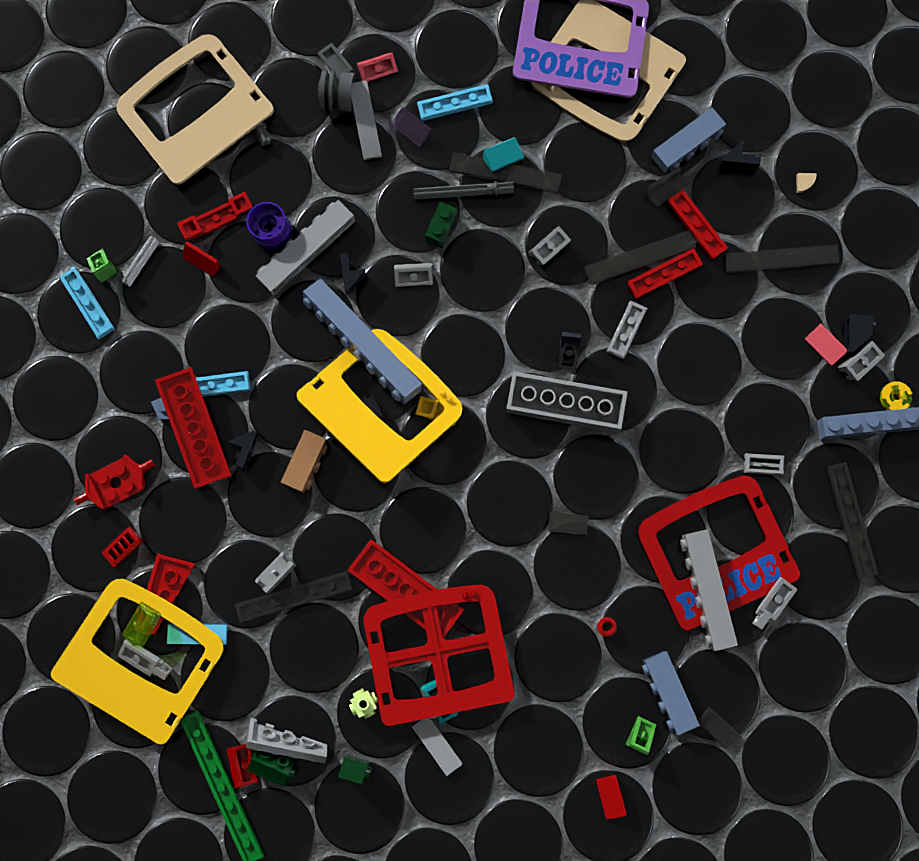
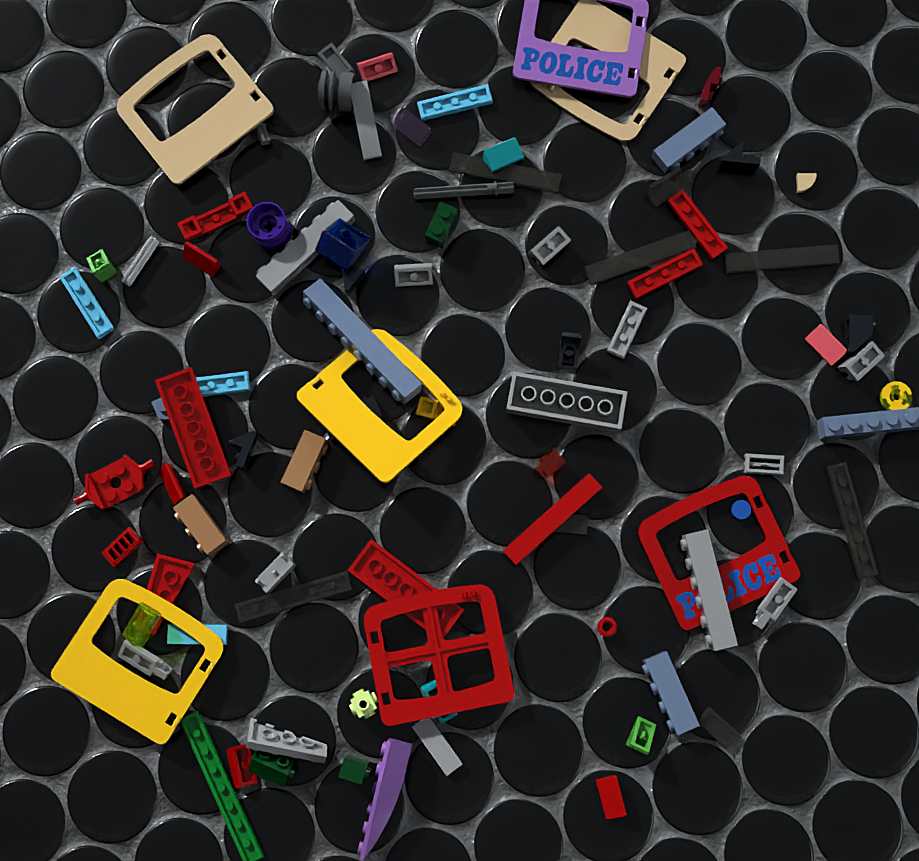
(172, 483): none -> red slope
(200, 525): none -> medium nougat brick
(342, 243): none -> clear blue slope
(385, 791): none -> medium lavender wedge
(550, 464): none -> clear red brick
(552, 519): none -> red tile
(713, 81): none -> dark red slope
(740, 509): none -> blue tile

